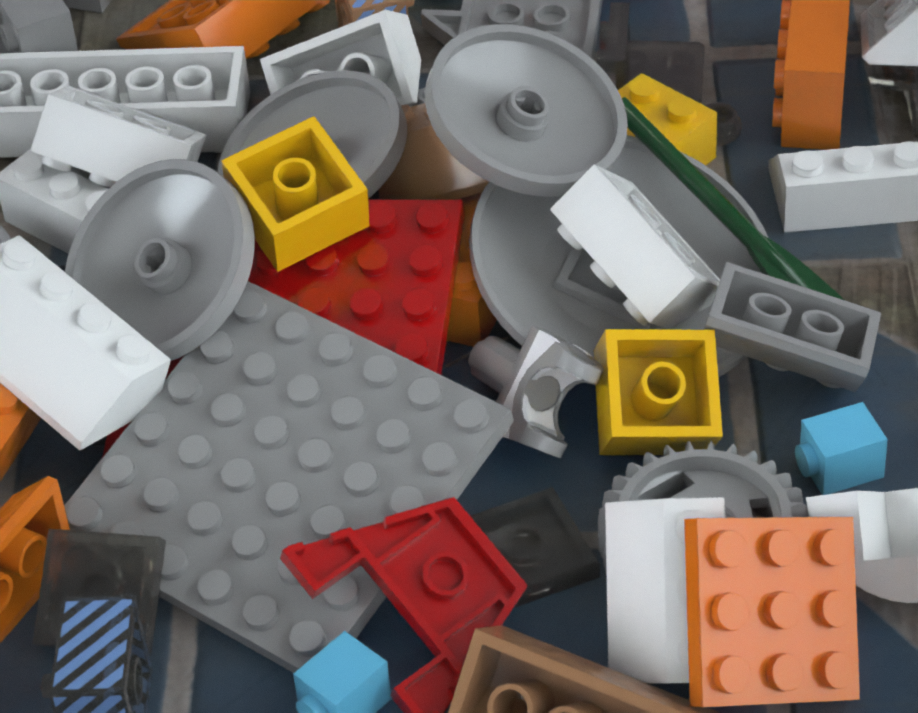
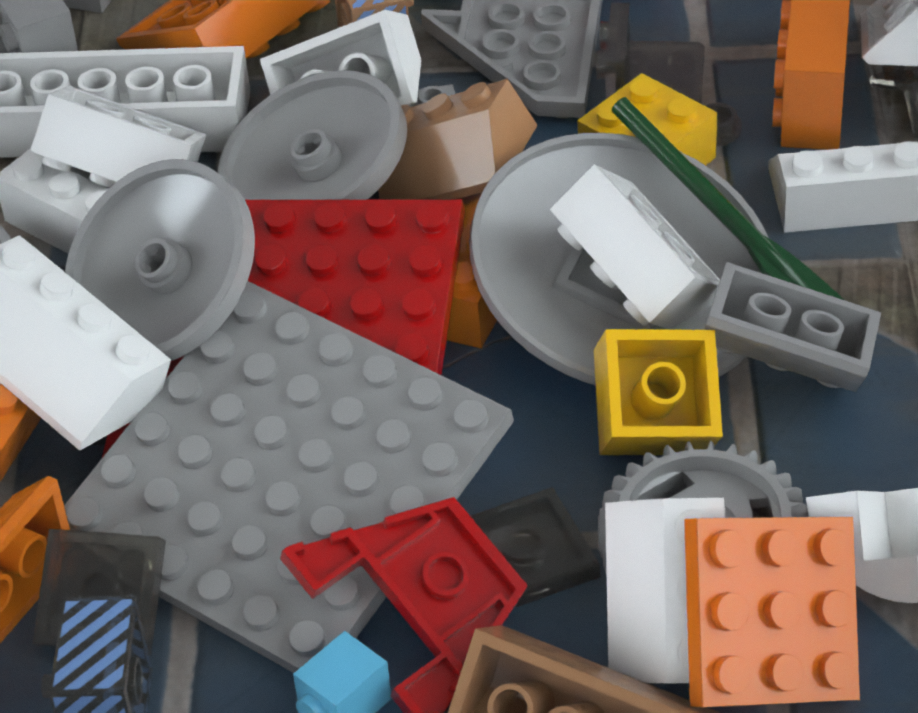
(298, 192): yellow brick -> none
(524, 108): light grey dish -> none
(533, 383): light grey connector -> none
(841, 449): medium azure brick -> none

